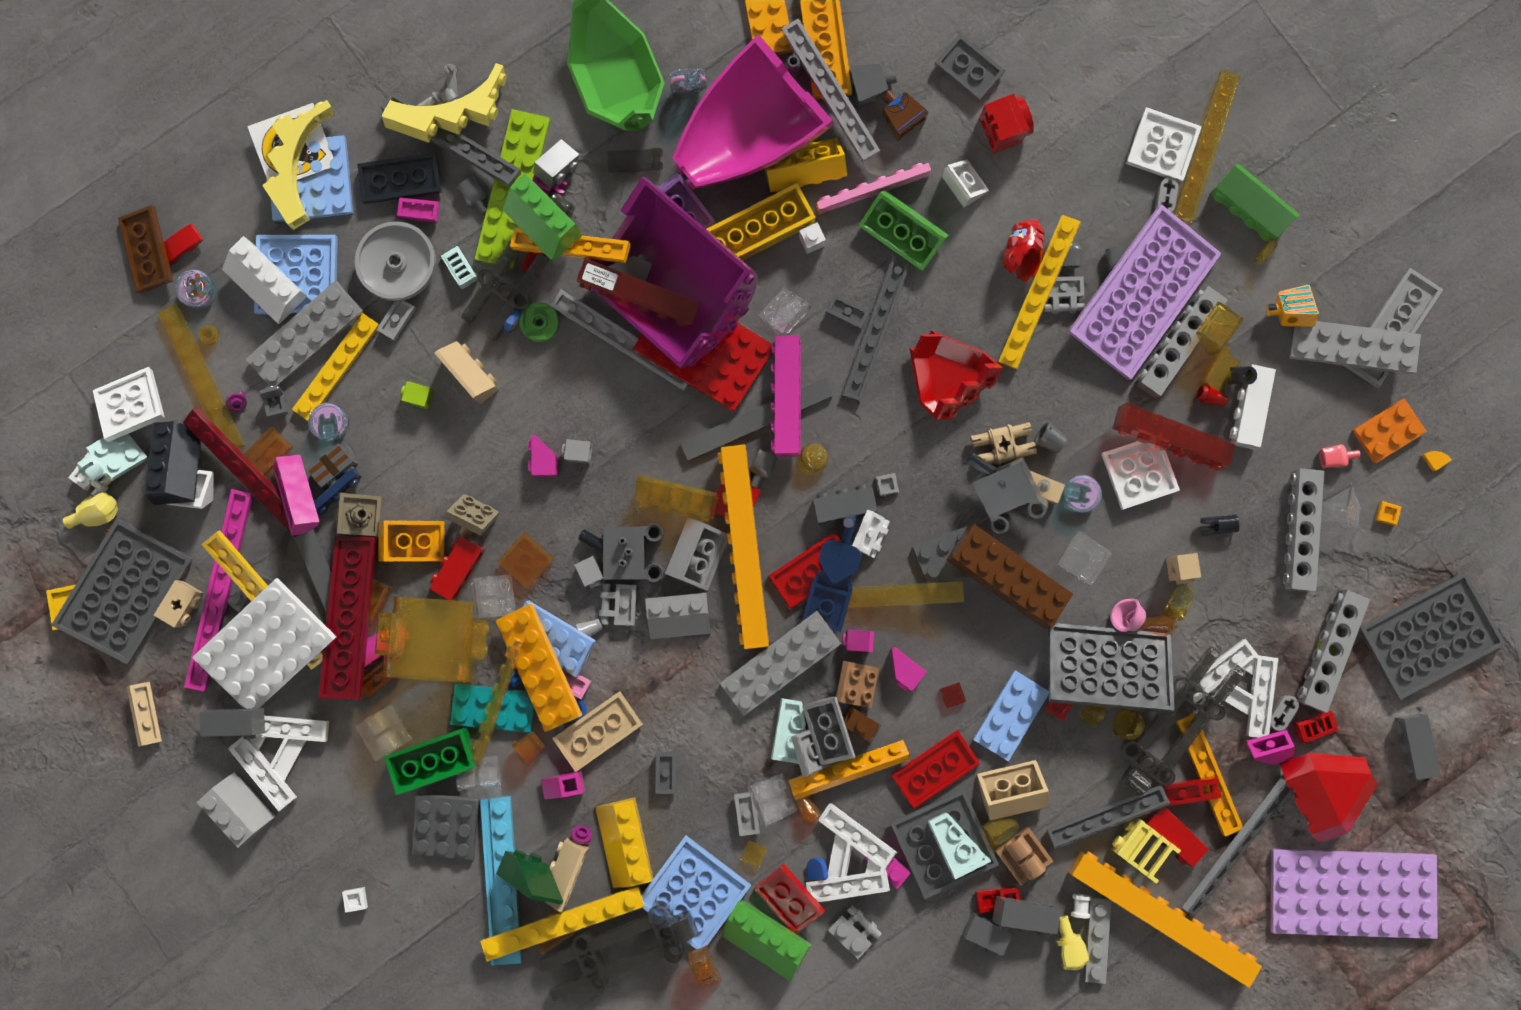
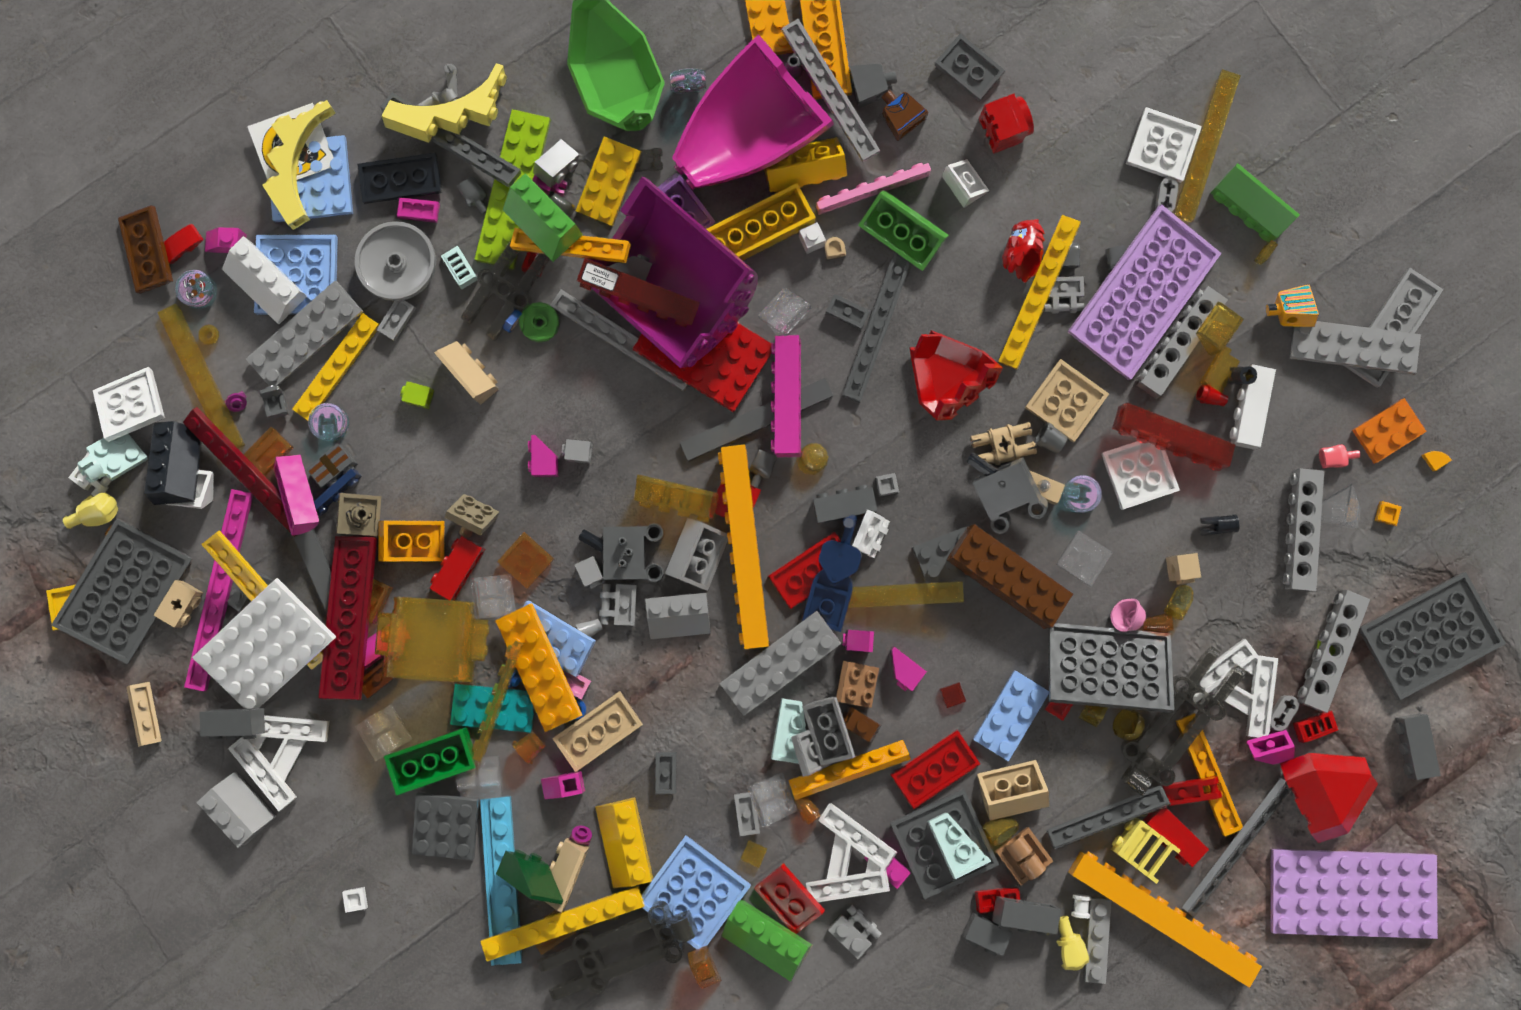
(222, 239): none -> dark pink slope
(608, 181): none -> yellow plate
(817, 869): blue tile -> none
(834, 248): none -> tan tile
(1067, 400): none -> tan plate

